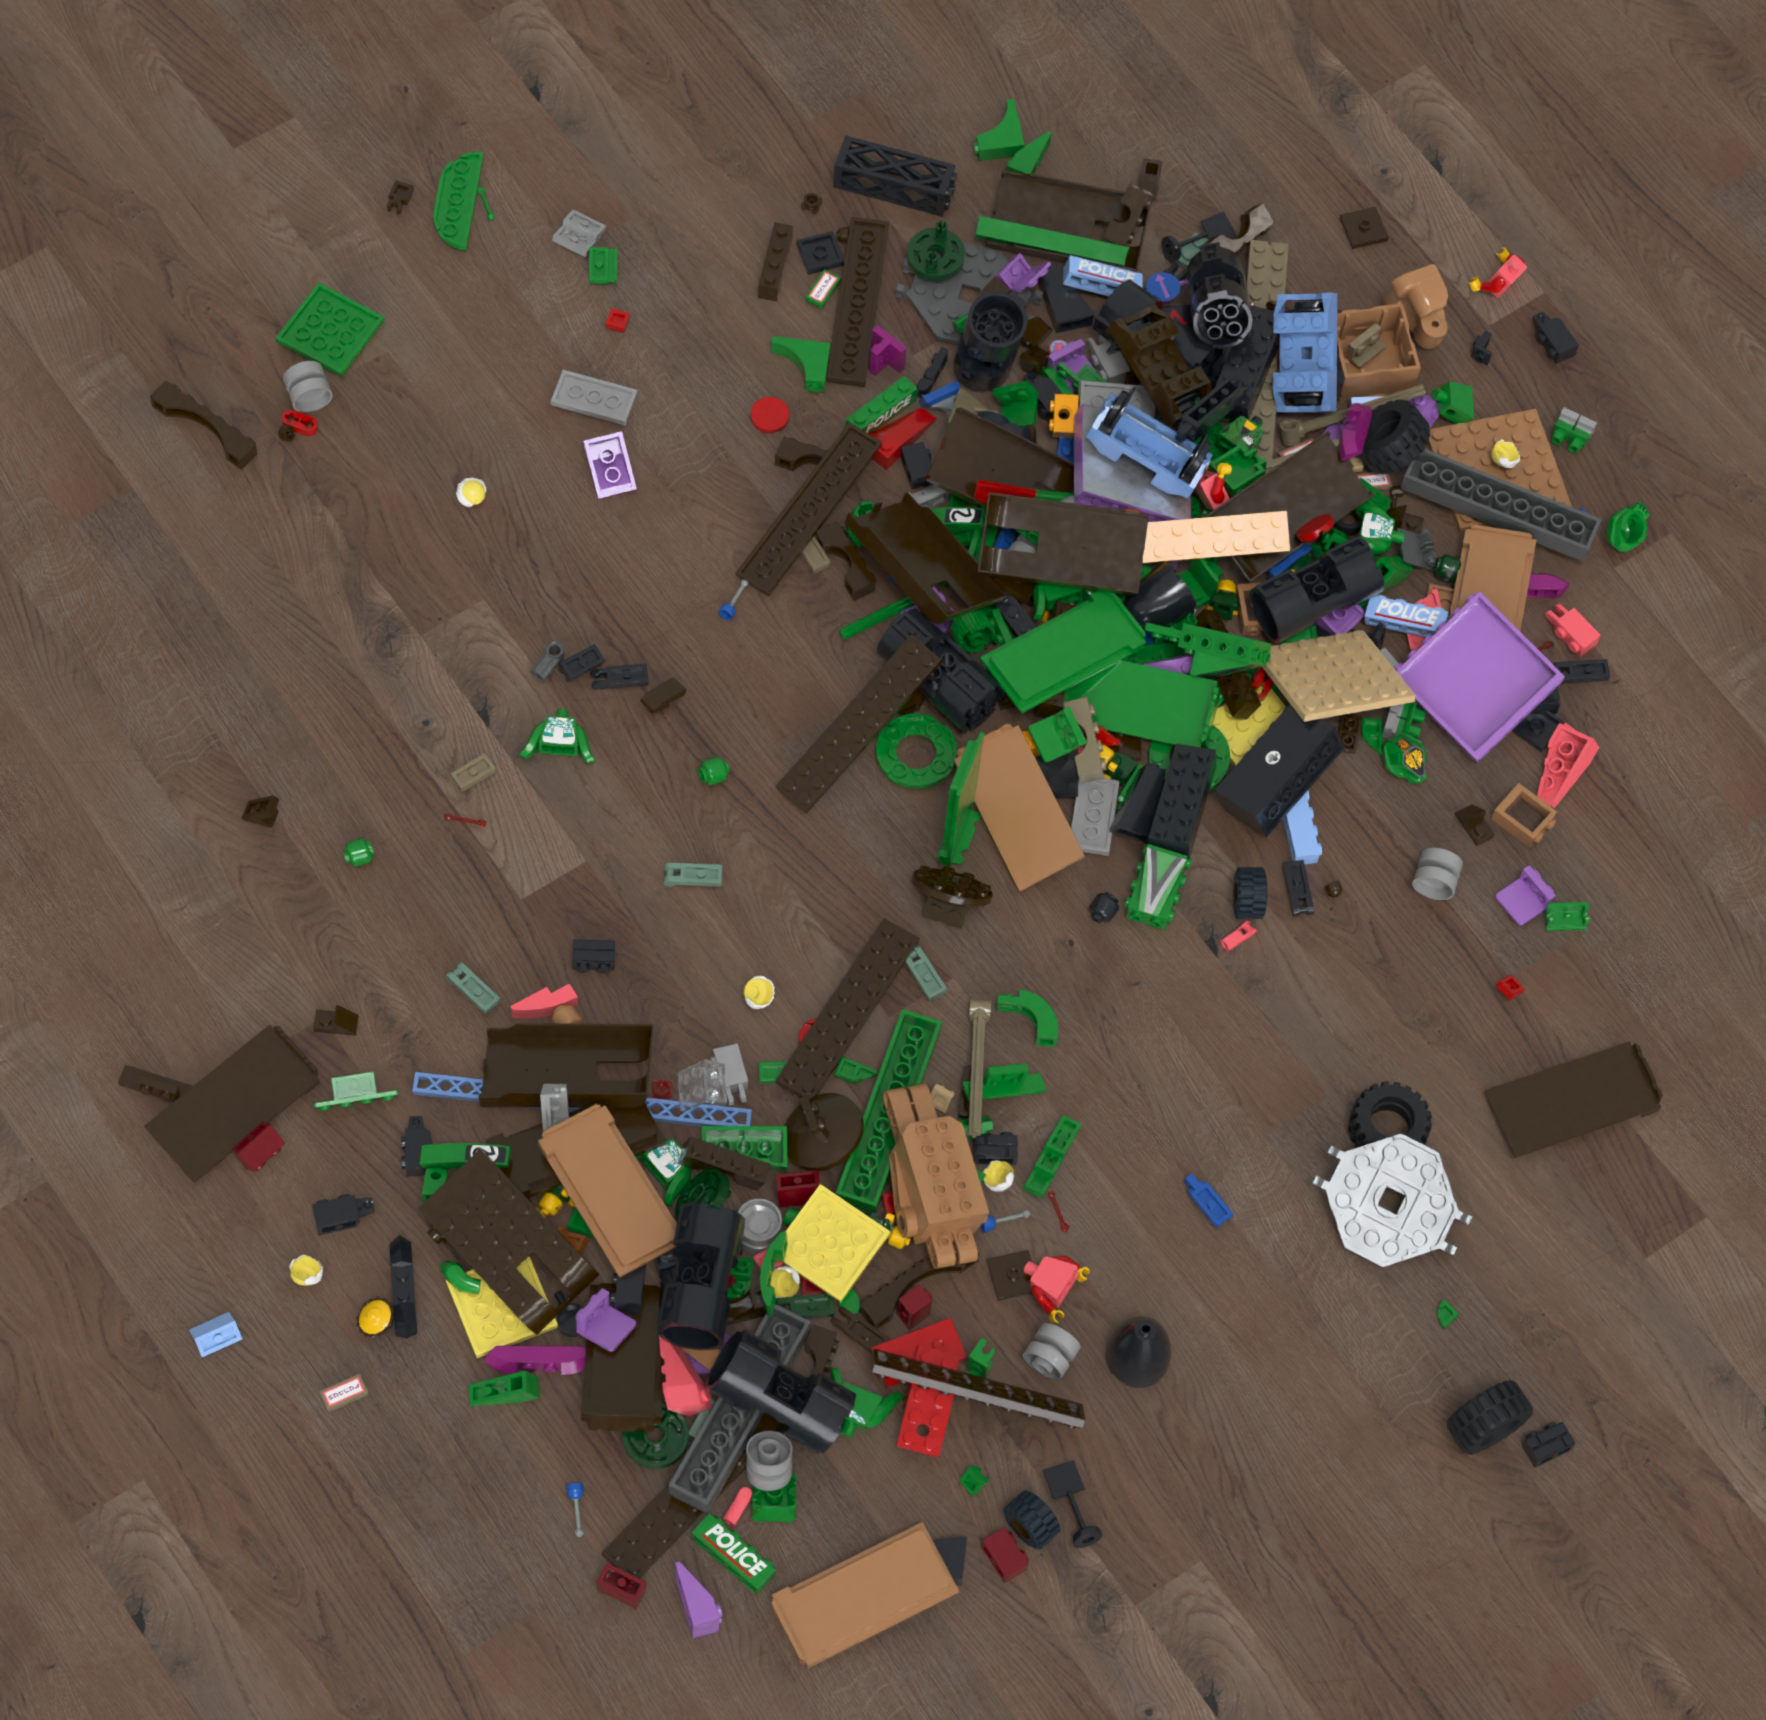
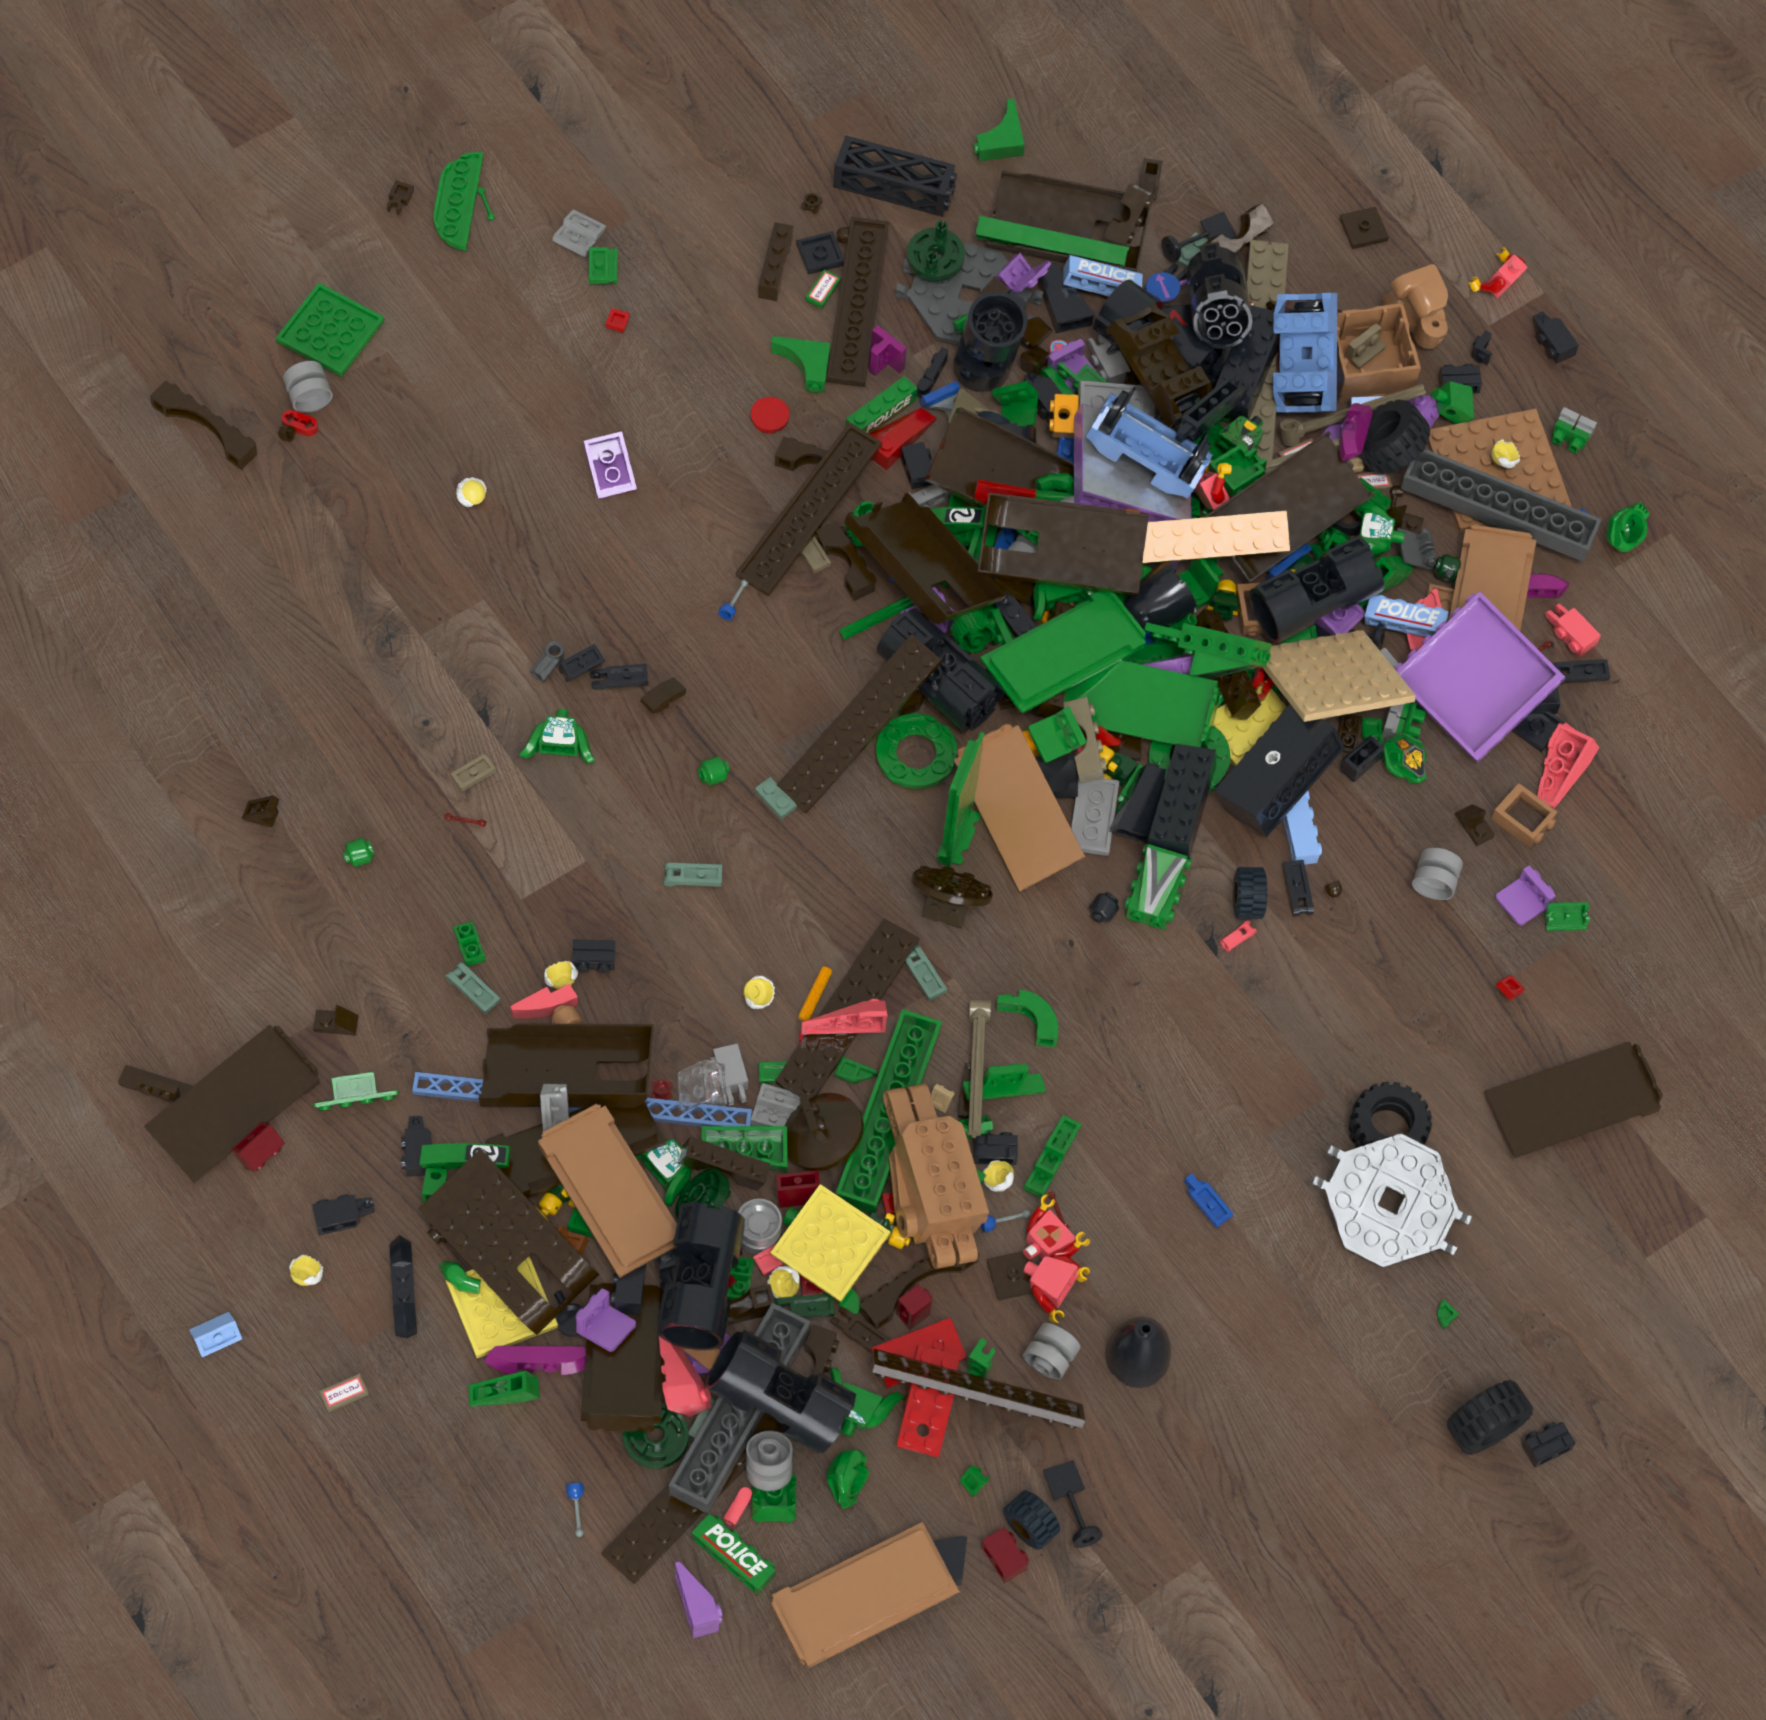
(375, 1317): yellow piece -> none
(469, 943): none -> green slope
(560, 974): none -> light yellow hair
(594, 397): light grey plate -> none
(621, 1586): dark red brick -> none
(773, 1106): none -> light grey slope
(775, 798): none -> sand green plate
(775, 1253): green slope -> none
(815, 993): none -> light orange axle
(848, 1476): none -> green helmet
(858, 1018): none -> coral wedge
(1030, 156): green slope -> none
(1049, 1235): none -> torso
(1057, 481): none -> green arm
(1315, 526): red tile -> none
(1362, 758): none -> black brick
(1466, 375): none -> black brick

